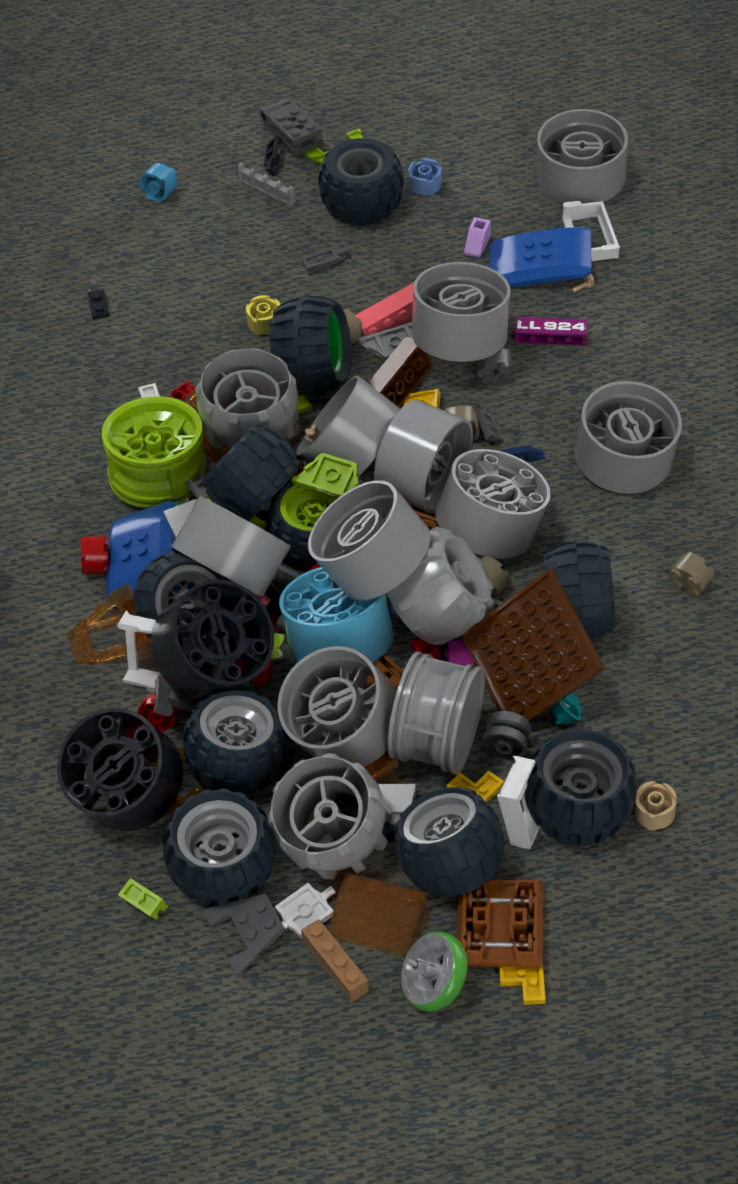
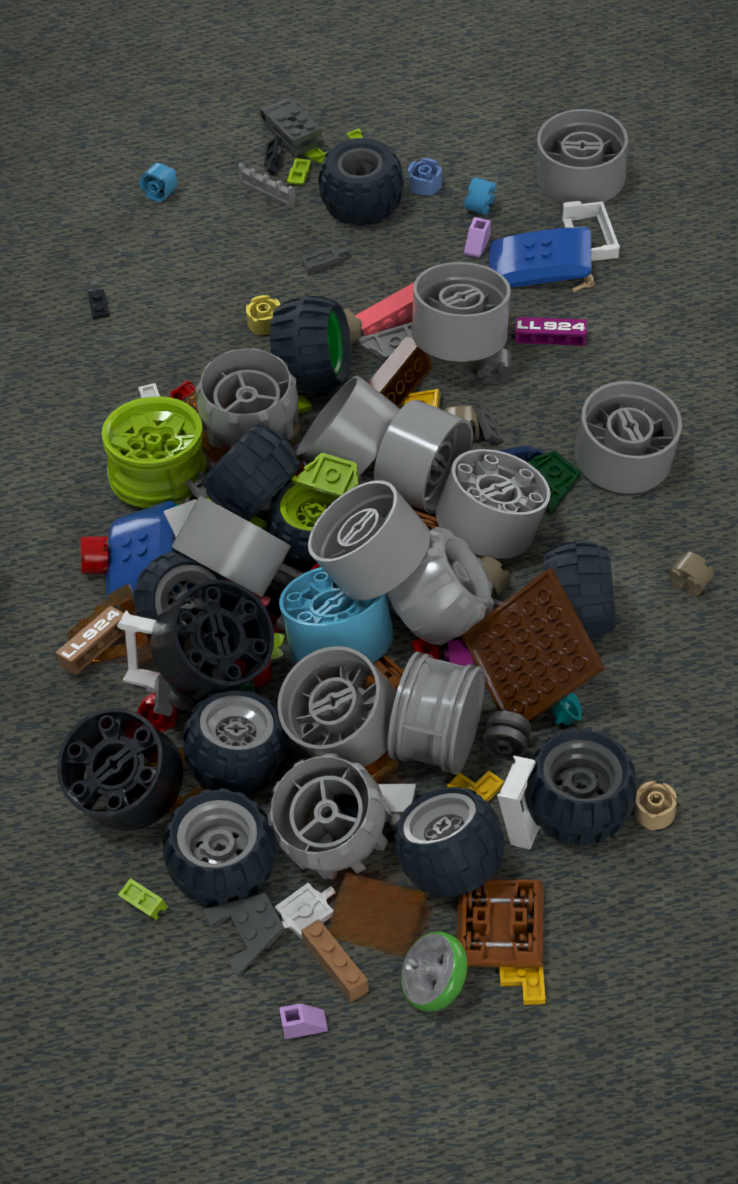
(91, 641): none -> medium nougat brick
(299, 172): none -> lime slope
(302, 1020): none -> lavender slope
(311, 434): tan hand -> none
(480, 196): none -> dark azure brick
(559, 475): none -> dark green wing

